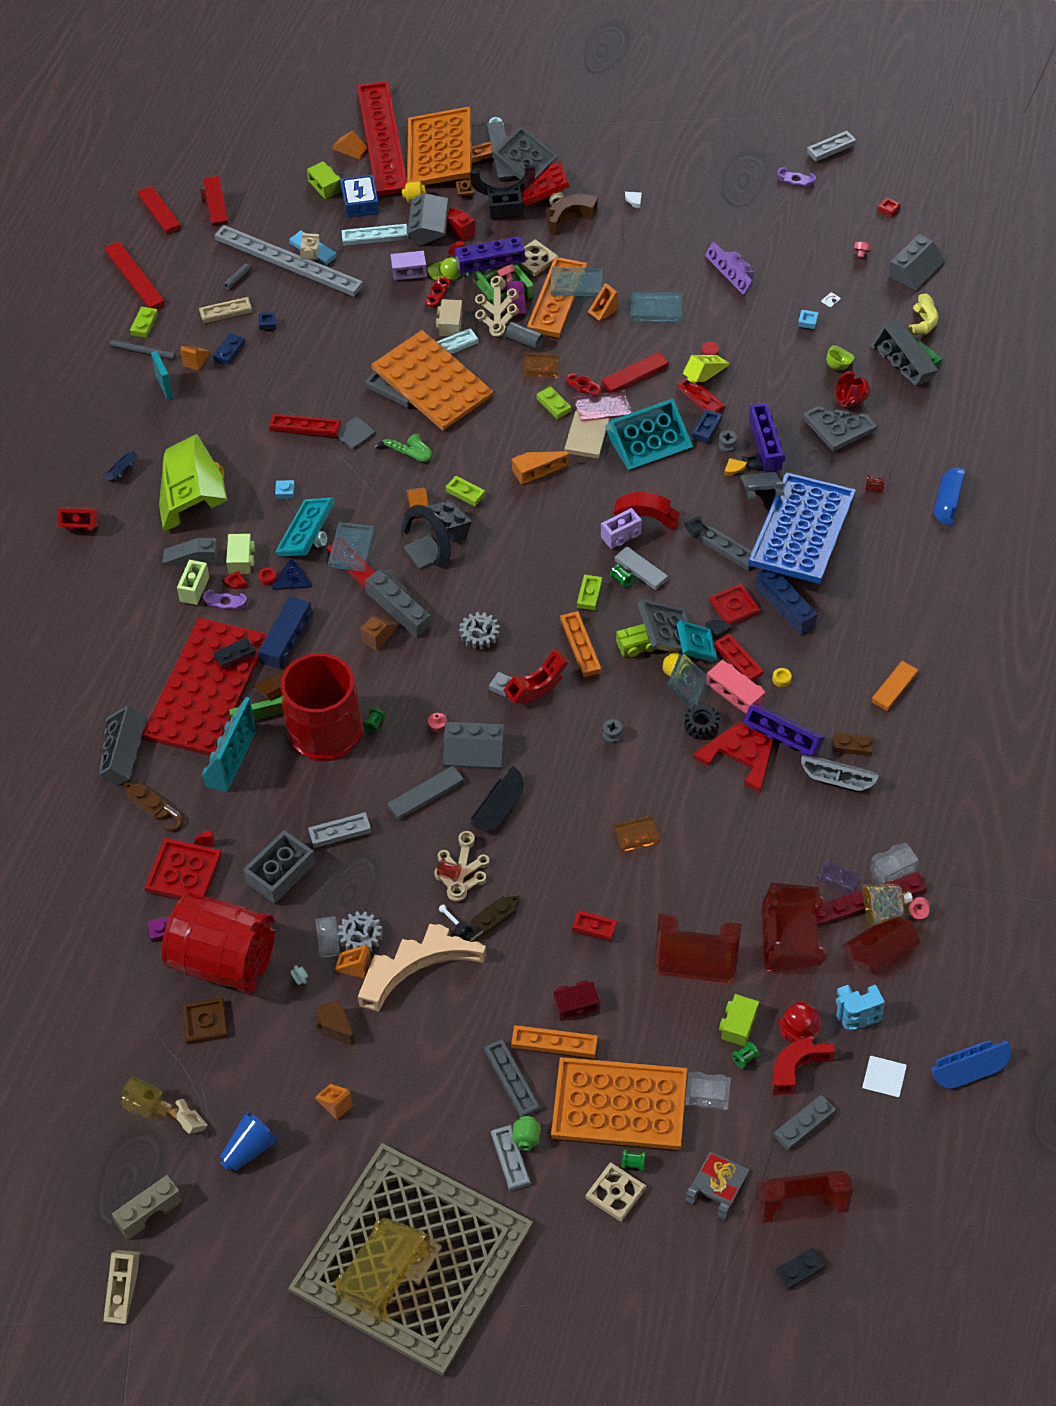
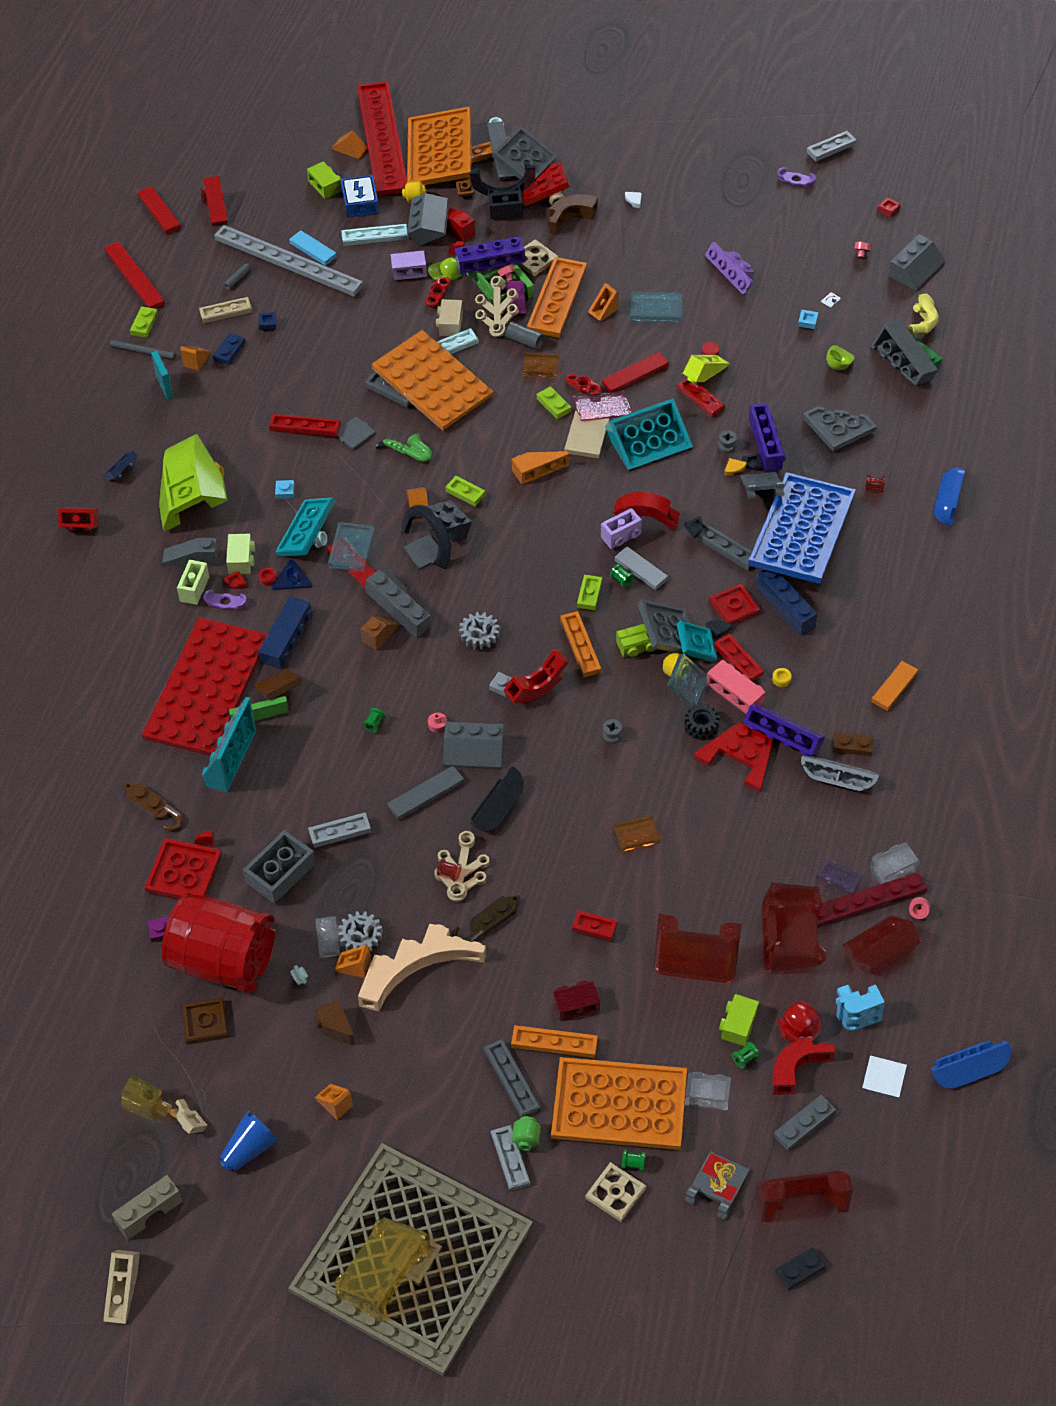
(121, 744): dark grey wedge -> none
(234, 653): black plate -> none
(309, 246): tan brick -> none
(321, 707): red piece -> none
(463, 929): black hinge -> none
(576, 281): clear light blue tile -> none
(707, 425): dark blue plate -> none
(851, 390): red helmet -> none
(884, 902): torso -> none

